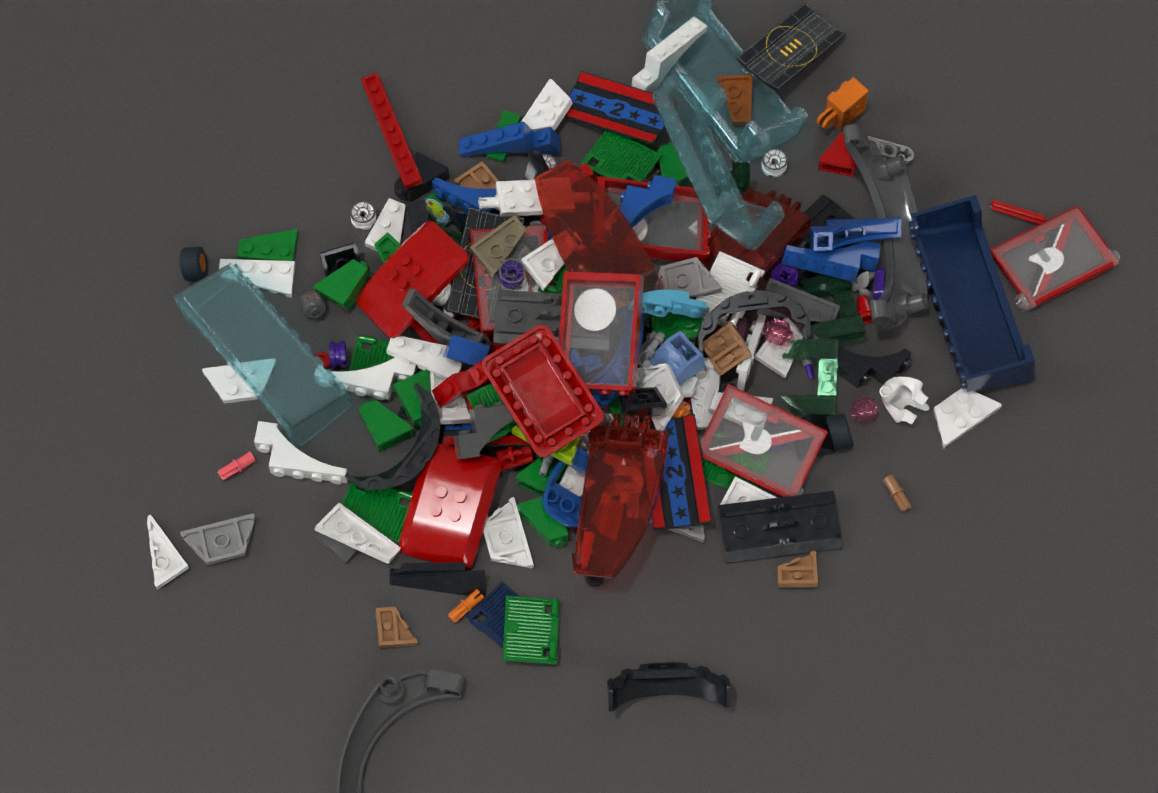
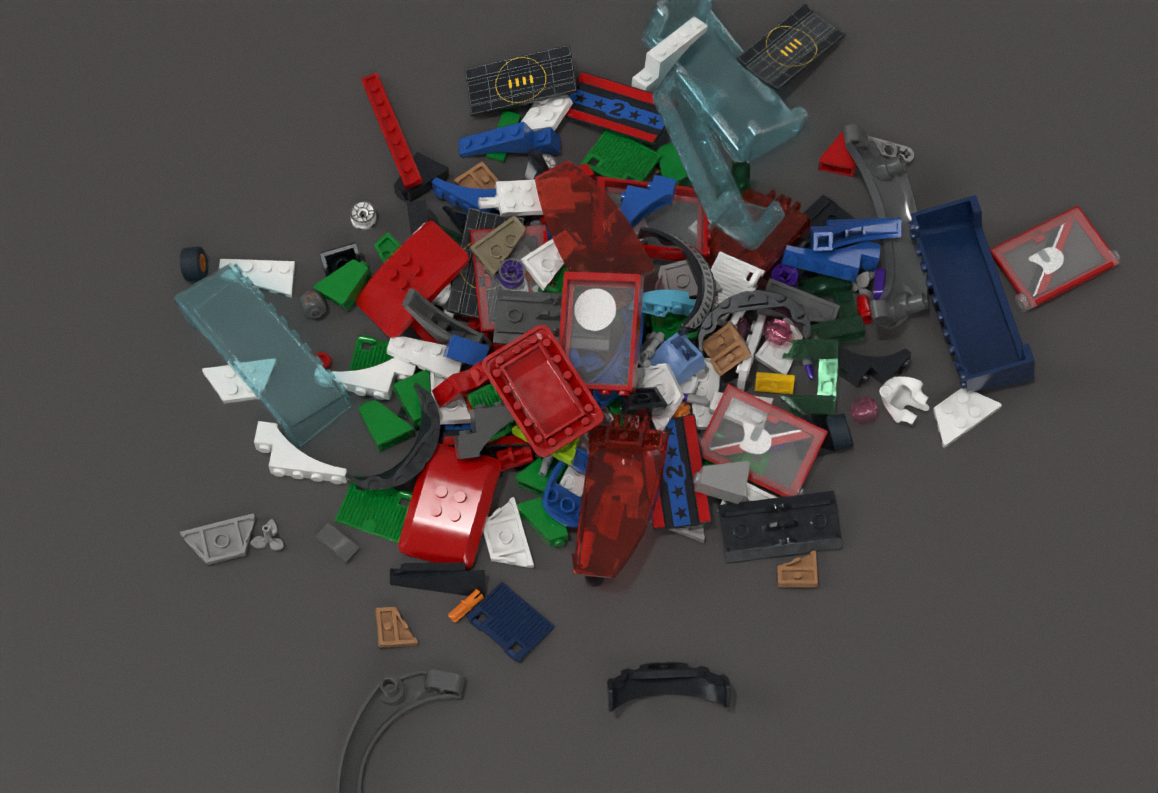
(165, 558): white wing -> none
(236, 466): coral axle -> none
(269, 532): none -> light grey plant
(272, 246): green wing -> none
(338, 354): dark purple wheel -> none
(353, 531): white wing -> none
(390, 220): white wing -> none
(436, 212): tile -> none
(520, 80): none -> black hinge
(530, 630): green window -> none
(691, 398): none -> light grey piece
(700, 271): none -> black windscreen
(723, 481): none -> light grey slope
(740, 93): dark orange wing -> none
(774, 383): none -> yellow plate
(779, 158): white wheel -> none
(844, 105): orange brick -> none
(897, 493): medium nougat axle -> none
(1017, 212): red axle -> none

